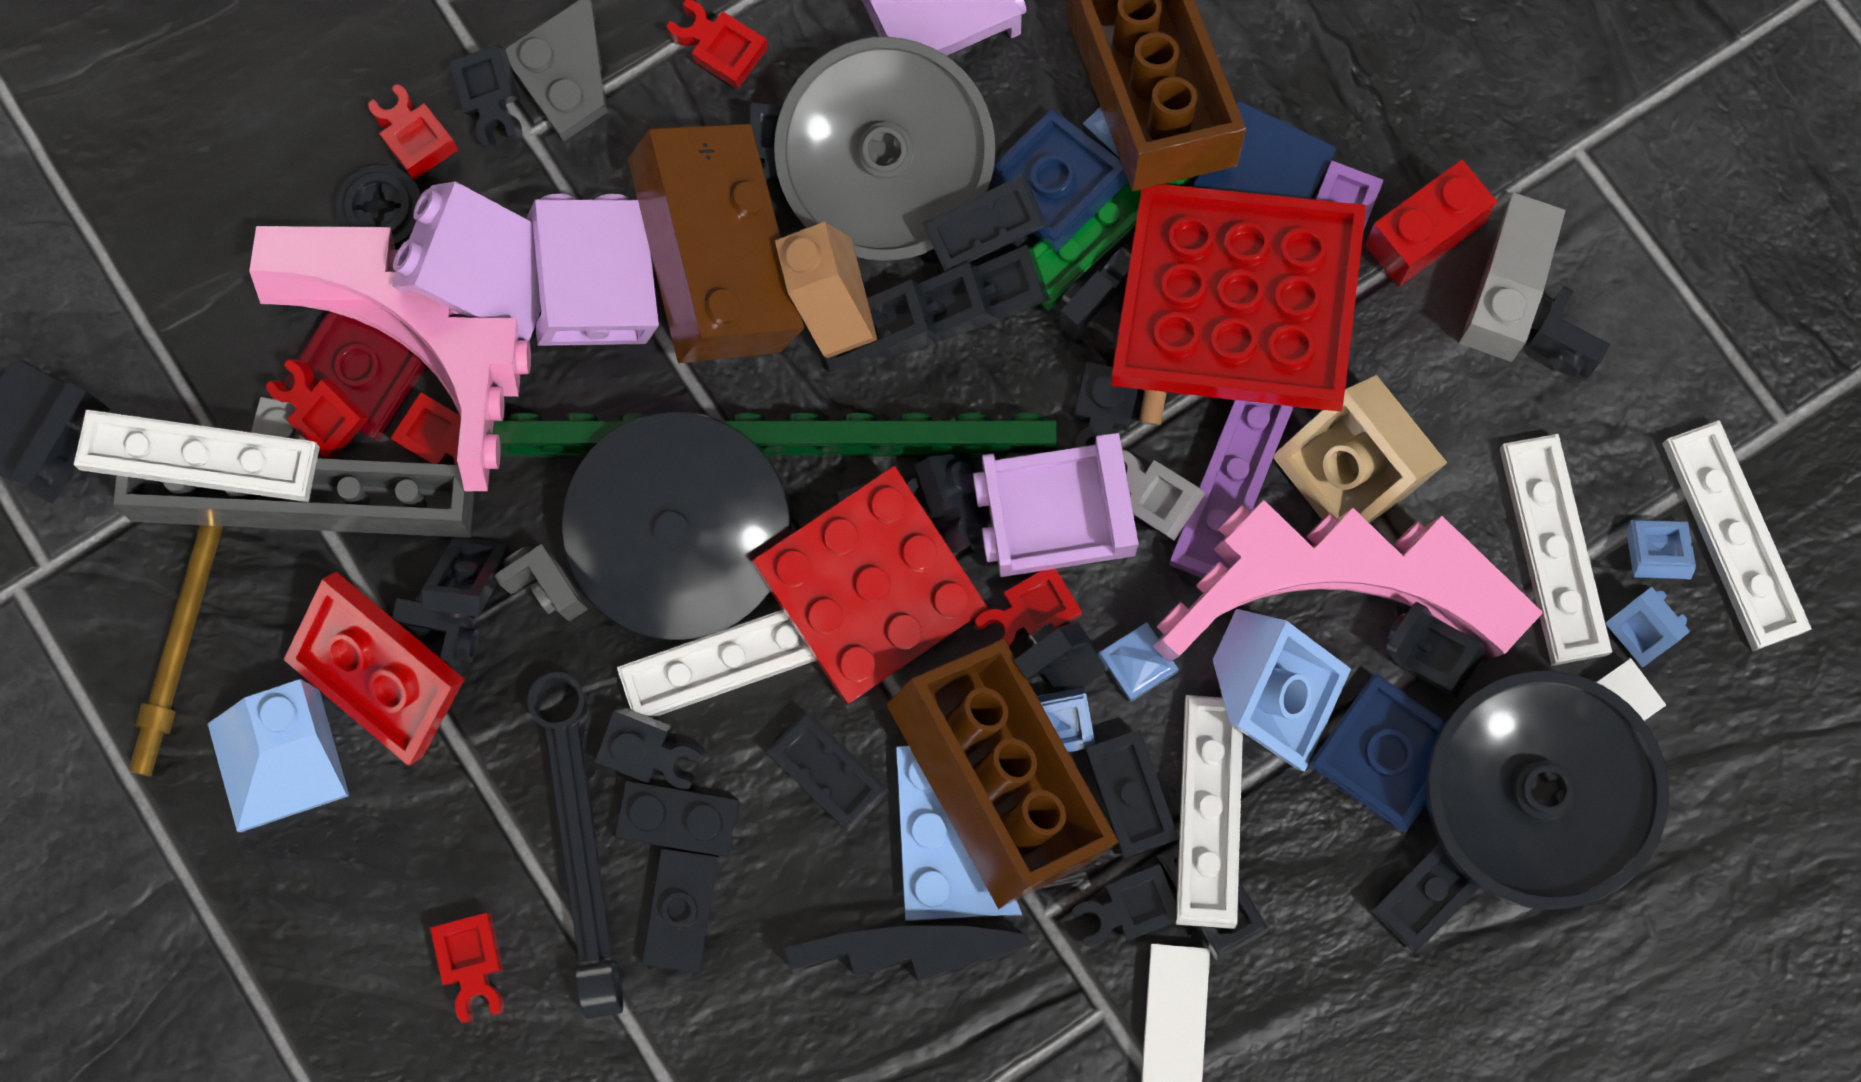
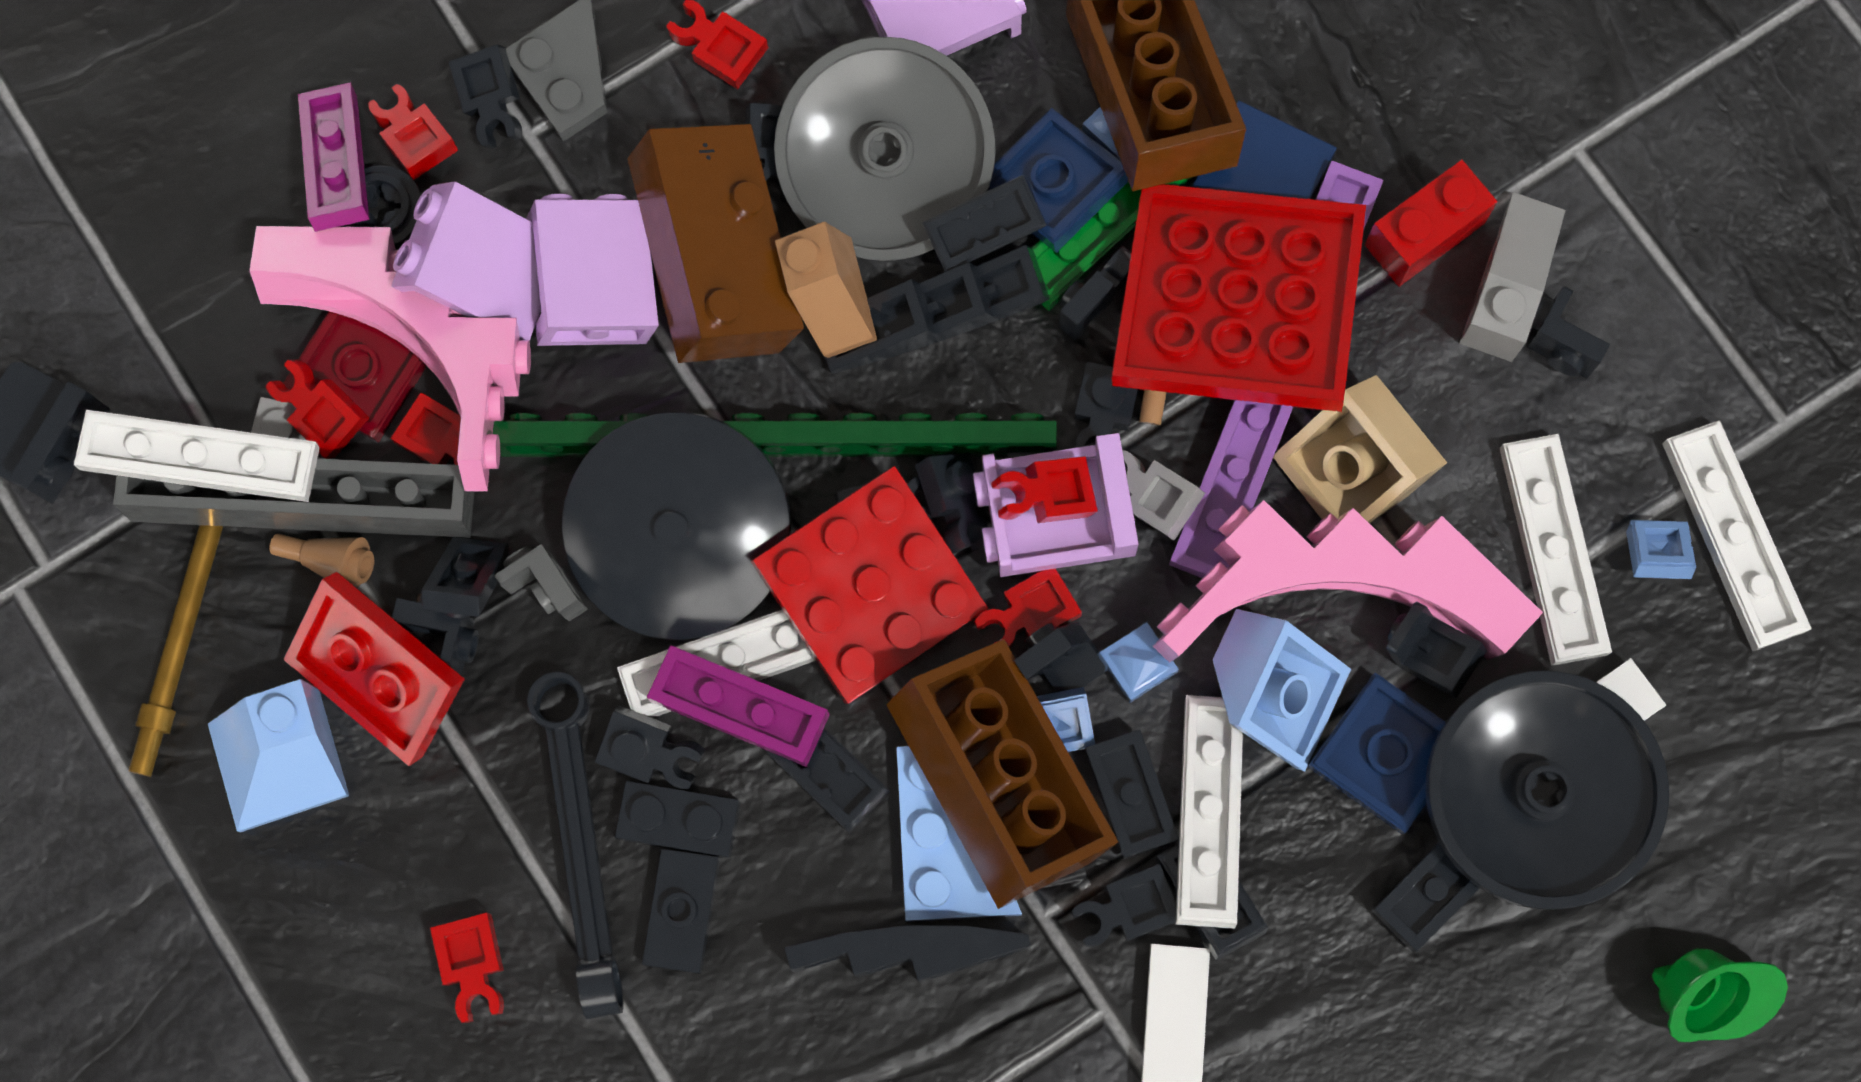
(328, 555): none -> medium nougat cone
(333, 157): none -> magenta plate
(738, 705): none -> magenta plate
(1053, 488): none -> red plate
(1648, 626): medium blue tile -> none
(1718, 997): none -> green piece

